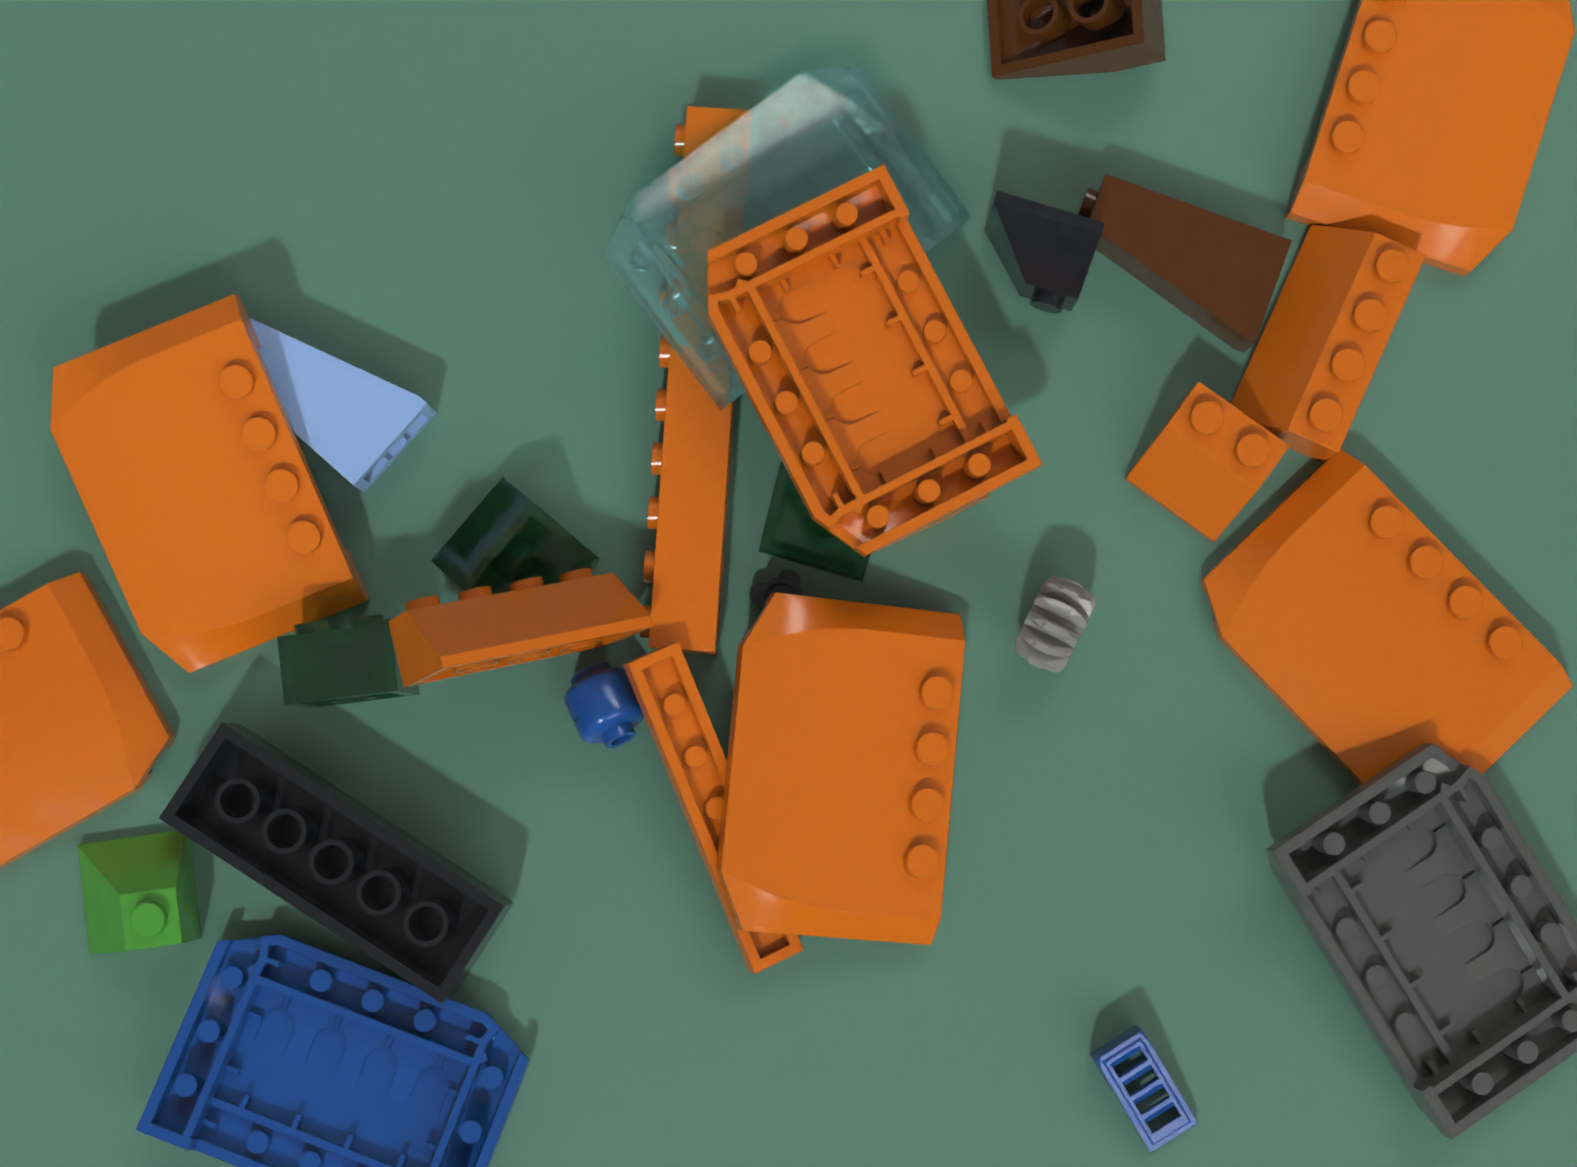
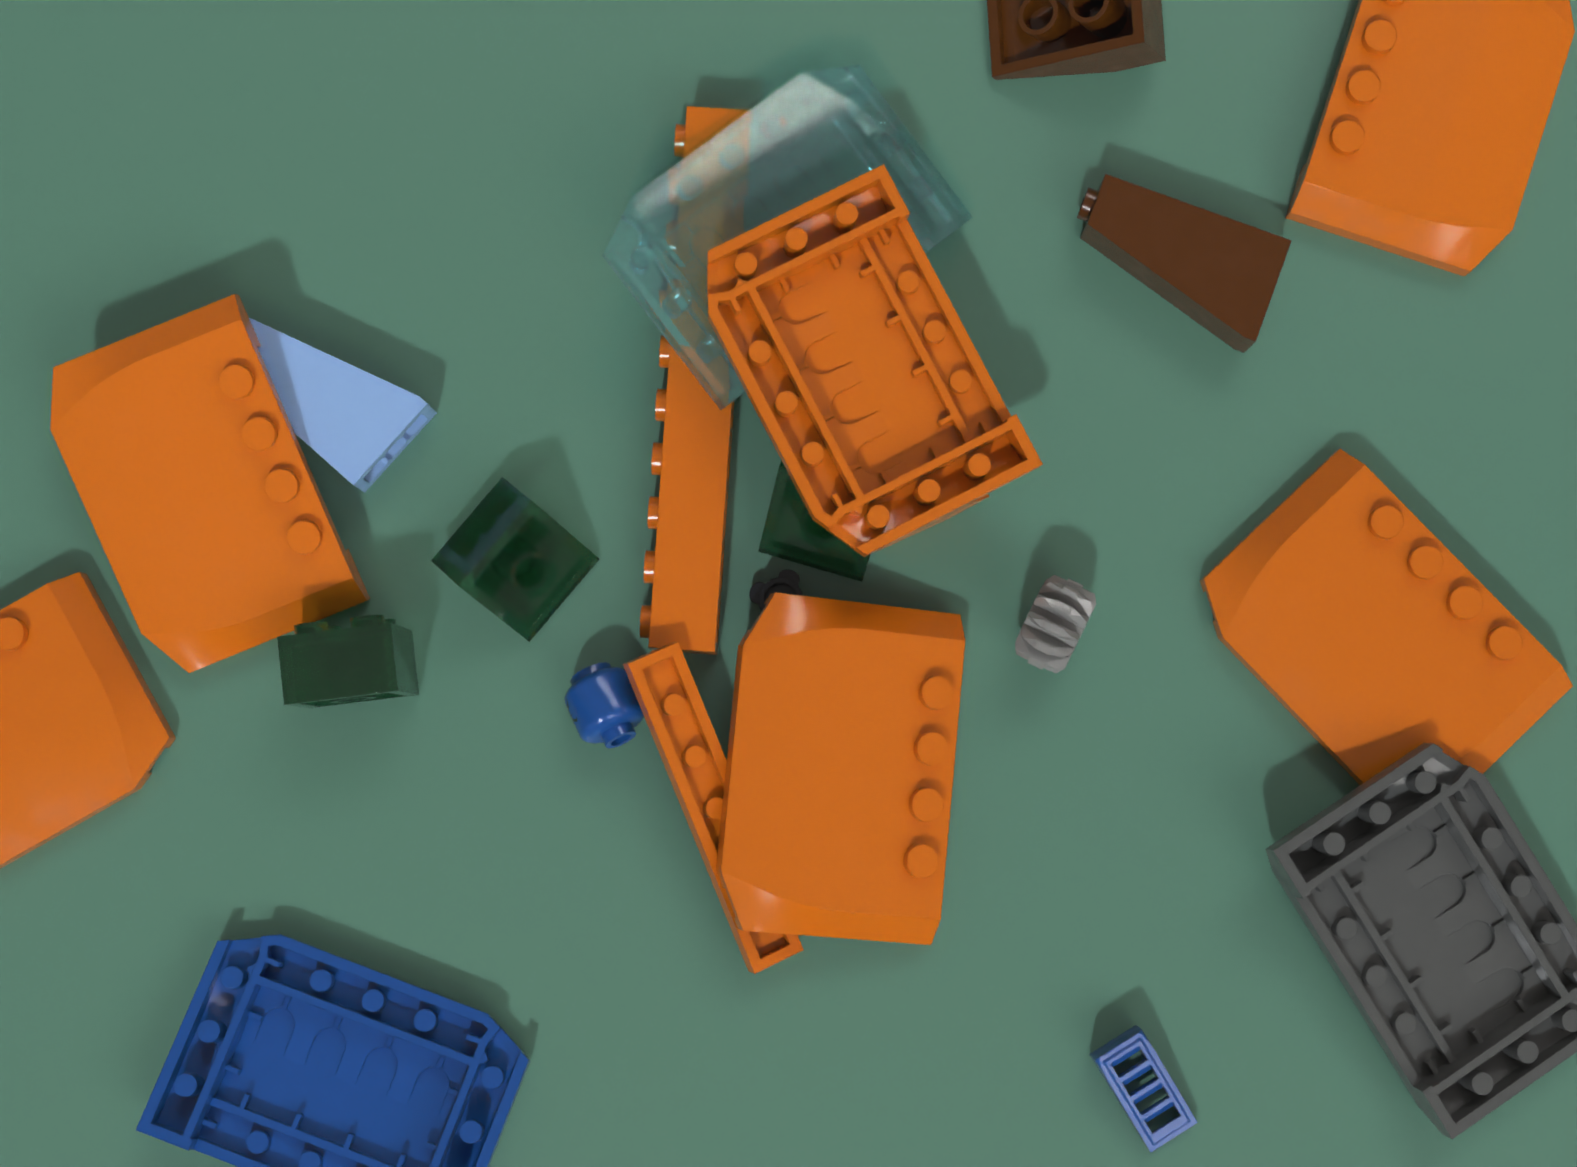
(139, 892): bright green slope -> none
(336, 860): black brick -> none
(513, 626): orange slope -> none
(1043, 249): black slope -> none
(1206, 462): orange slope -> none
(1326, 337): orange slope -> none

